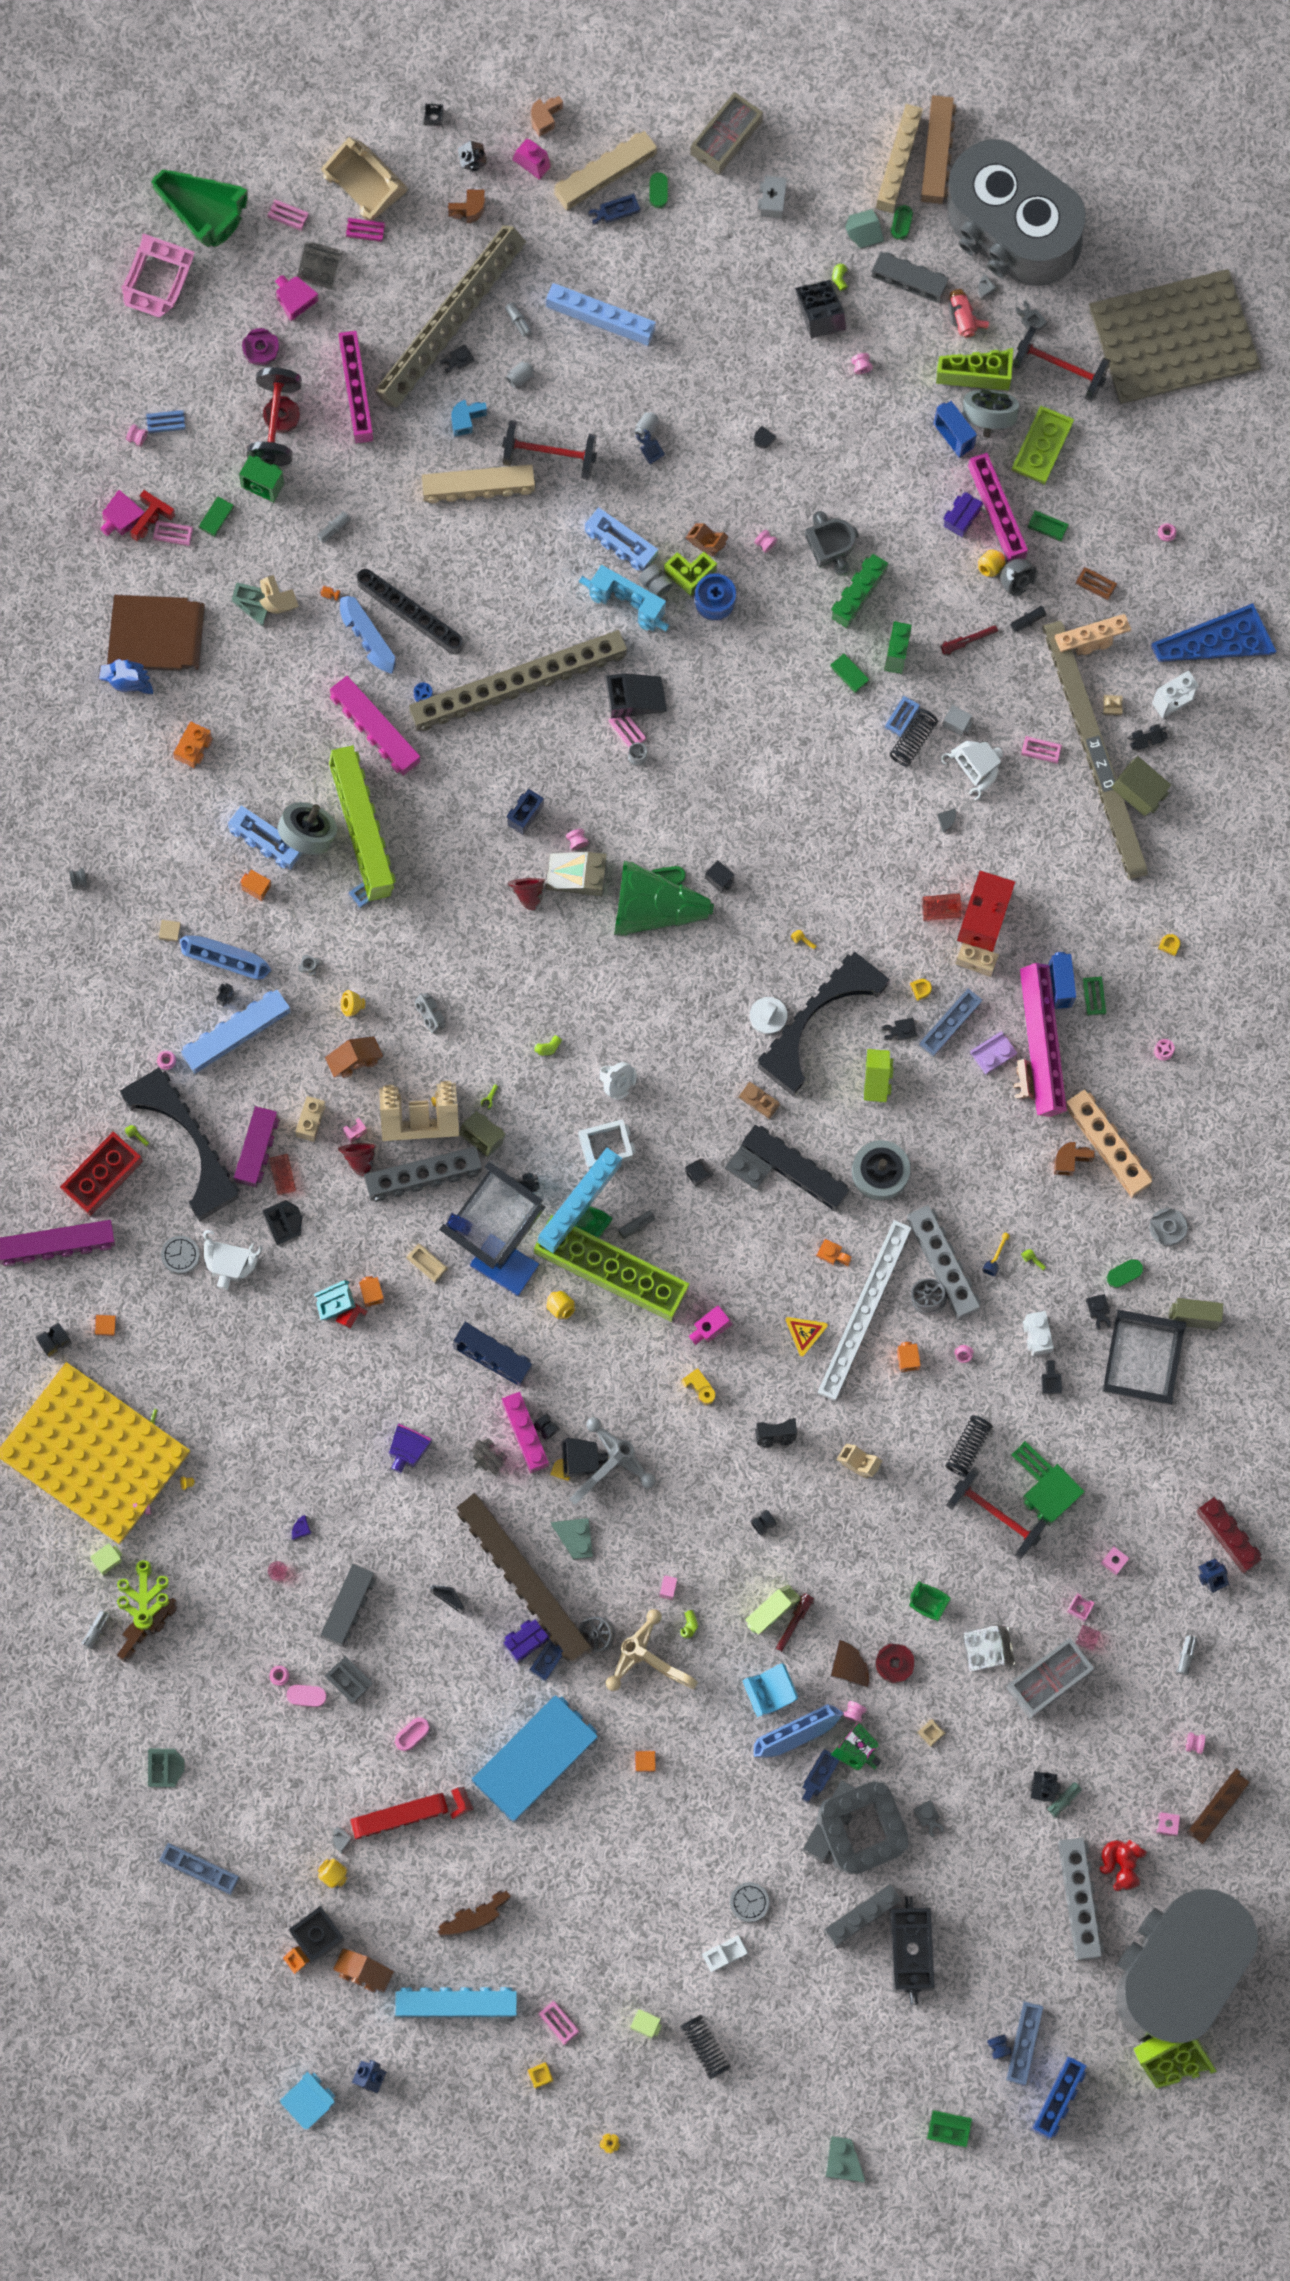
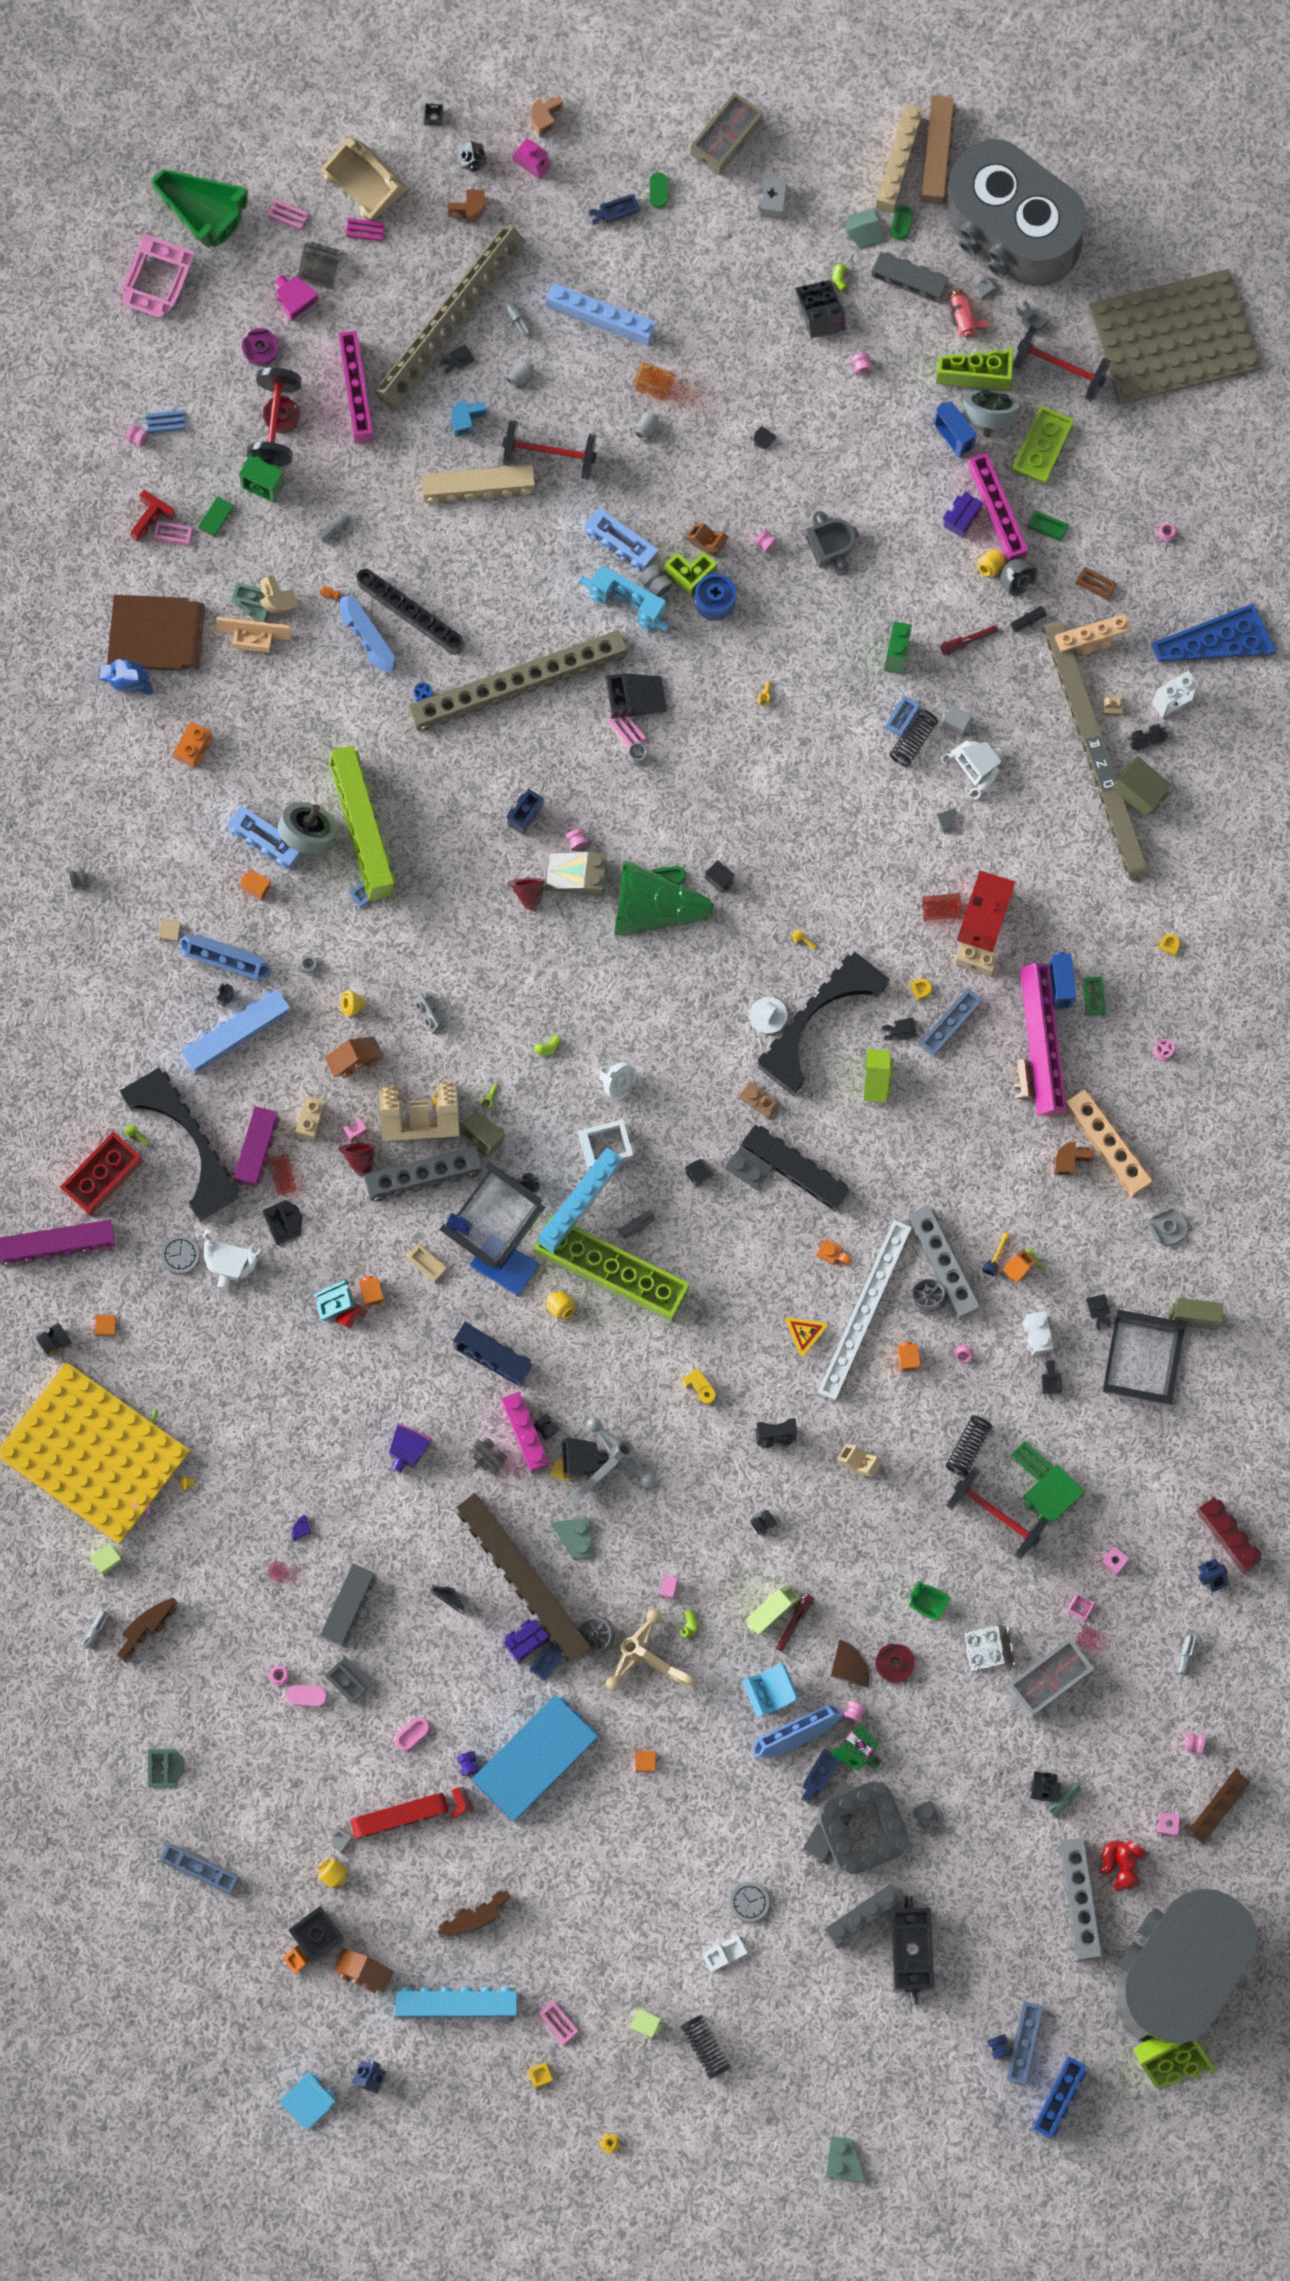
(120, 514): dark pink torso -> none
(143, 1597): lime plant -> none
(166, 1054): bright pink plate -> none
(252, 634): none -> light nougat bracket
(374, 725): dark pink brick -> none
(468, 1763): none -> dark purple wheel
(594, 1222): green piece -> none
(605, 170): tan brick -> none
(651, 449): dark blue plate -> none
(654, 381): none -> clear orange brick
(718, 1321): dark pink torso -> none
(765, 695): none -> yellow hand
(849, 673): green tile -> none
(859, 591): green brick -> none
(880, 1170): wheel -> none
(931, 1733): tan tile -> none
(949, 2129): green plate -> none
(993, 1053): lavender plate -> none
(1019, 1266): none -> orange brick
(1040, 756): bright pink tile -> none
(1124, 1273): green tile -> none

